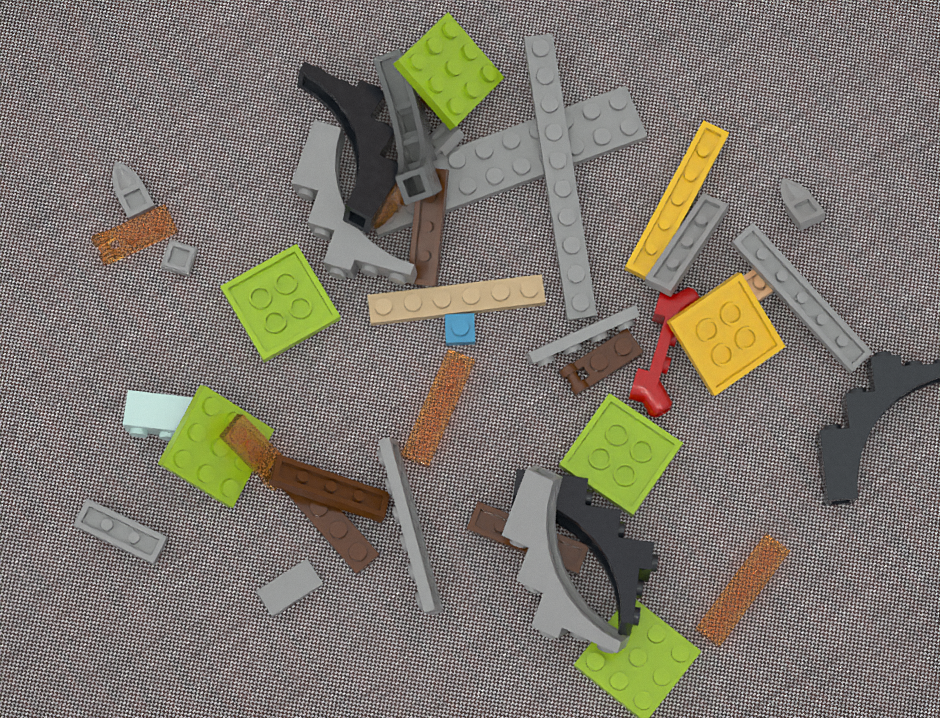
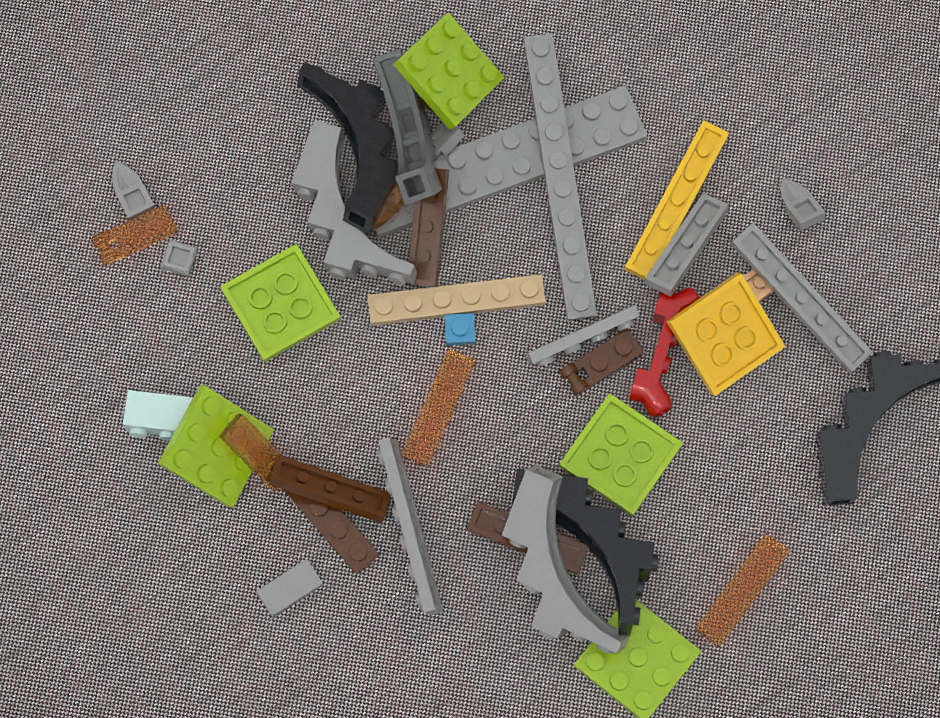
(120, 531): light grey plate -> none

